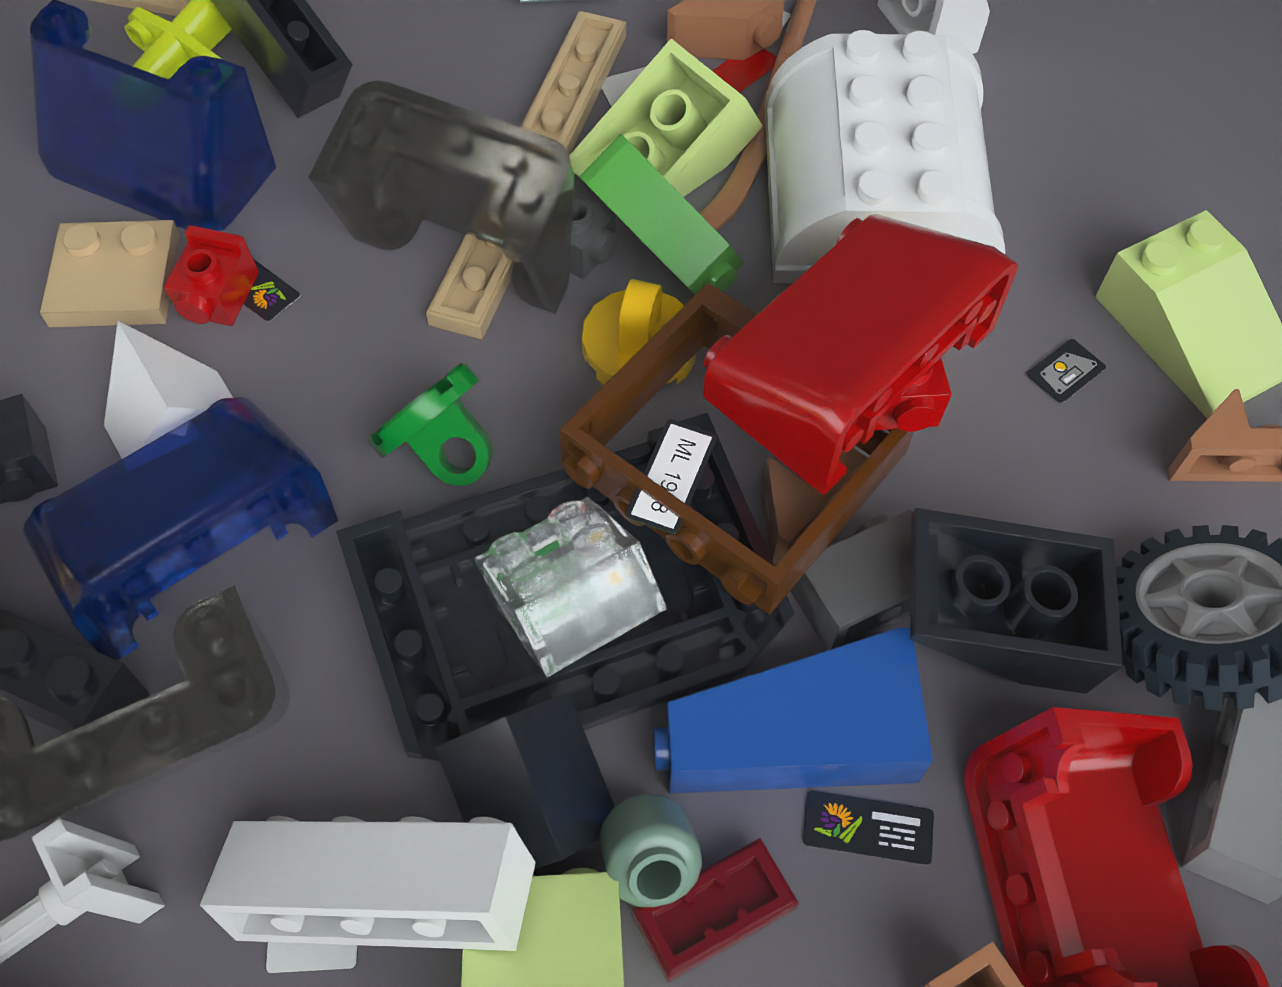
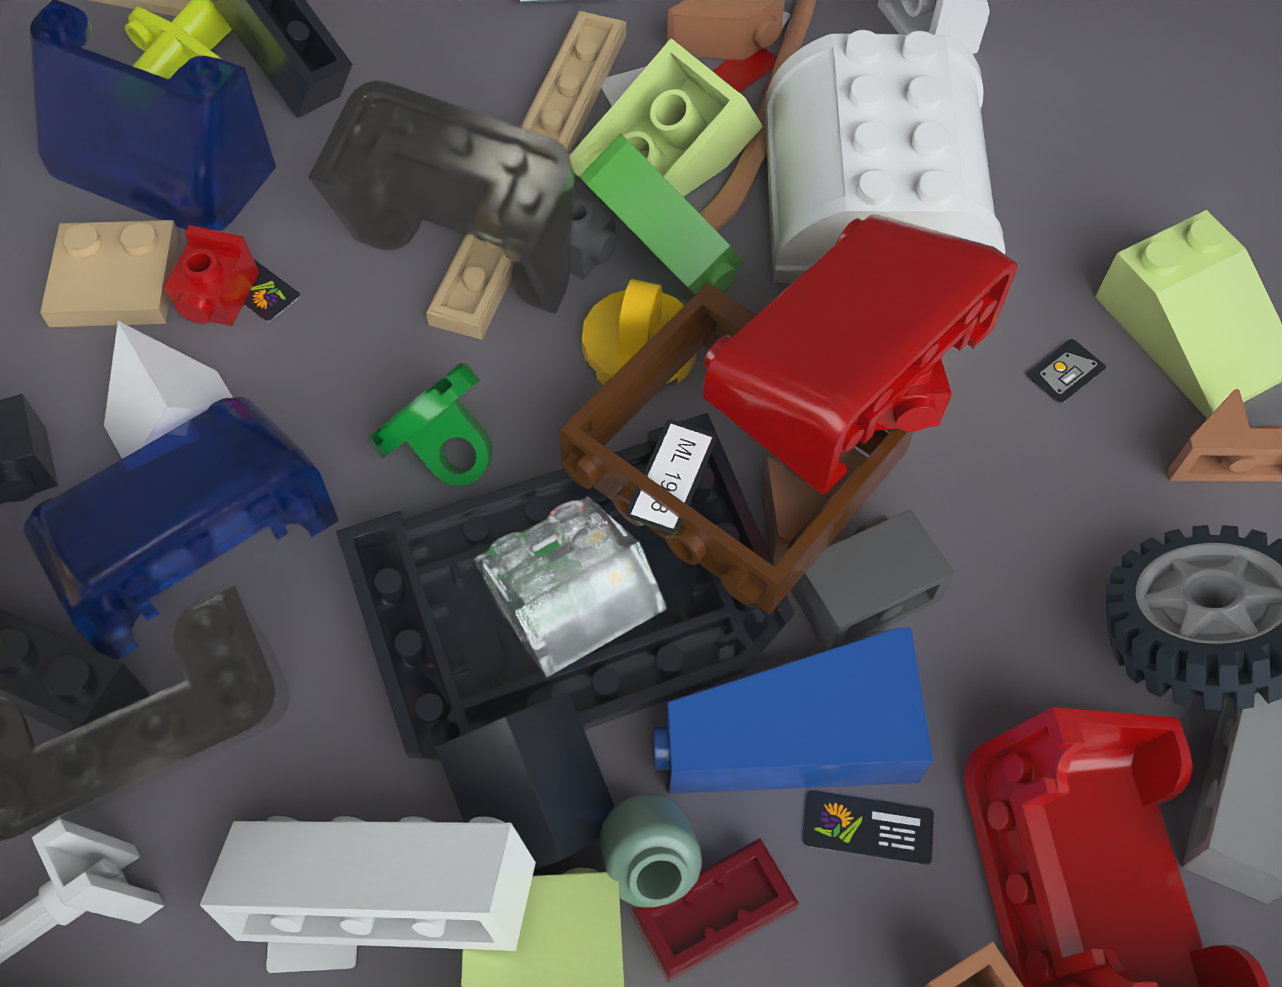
(1016, 599): black slope -> none

